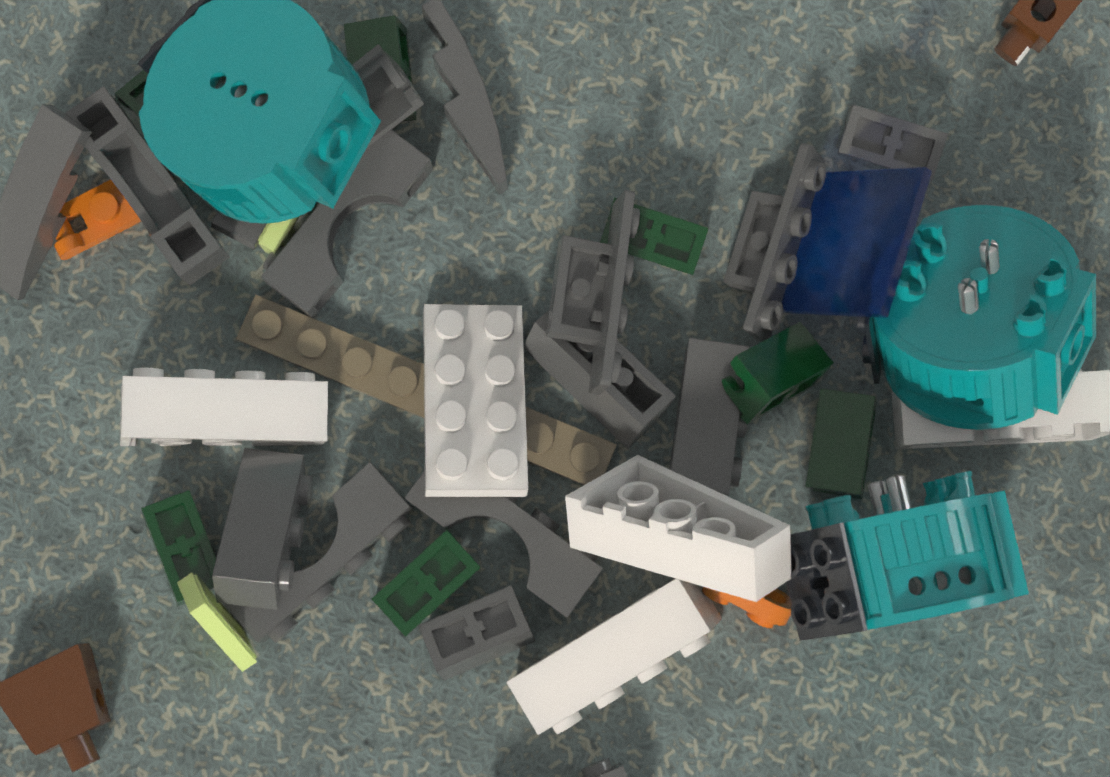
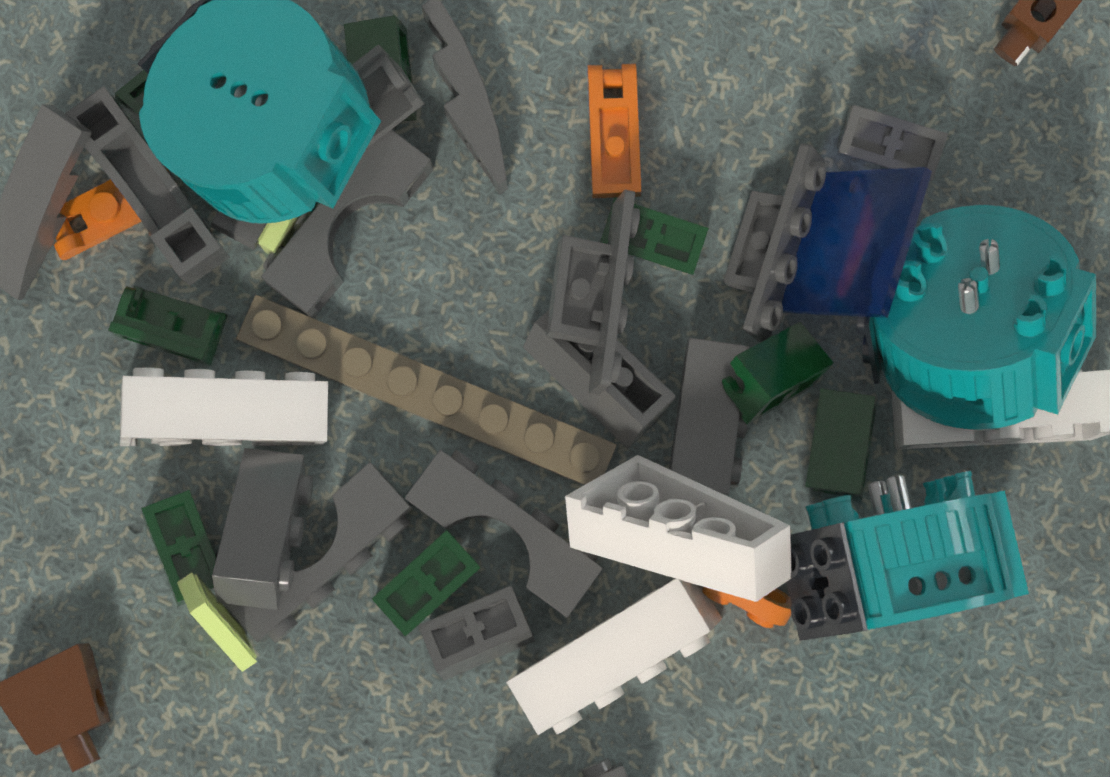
(168, 324): none -> dark green hinge
(474, 401): white plate -> none
(614, 132): none -> orange plate

